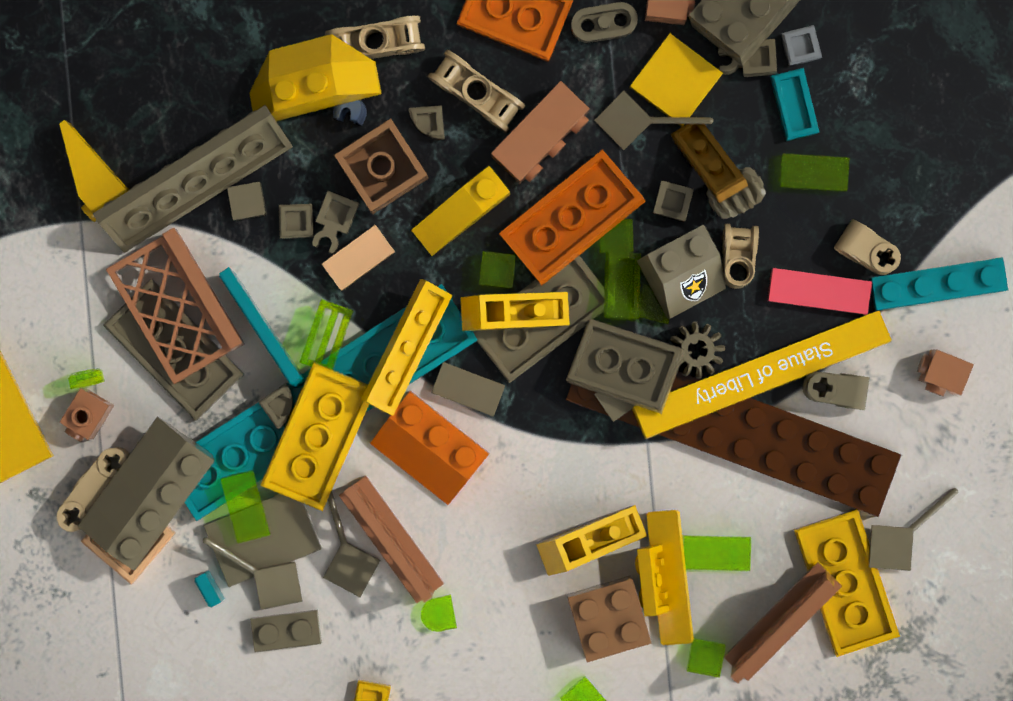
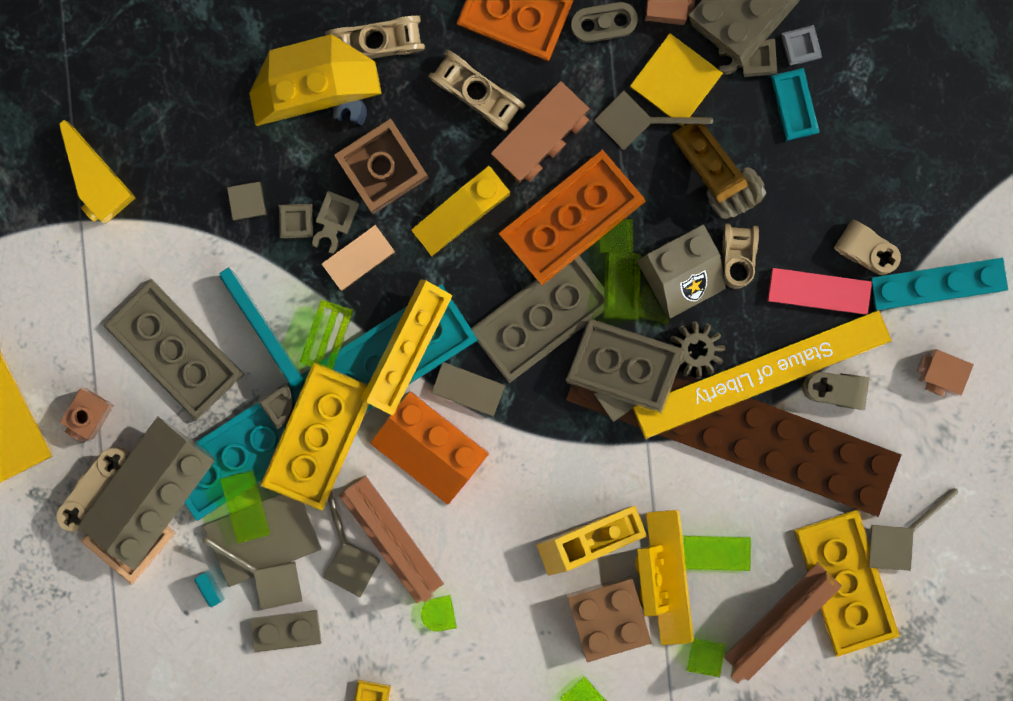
(86, 378): clear neon green tile -> none
(193, 179): dark tan plate -> none
(199, 289): nougat fence -> none
(429, 121): dark tan tile -> none
(497, 270): clear neon green plate -> none
(514, 311): yellow slope -> none
(673, 201): dark tan plate -> none
(814, 172): clear neon green tile -> none

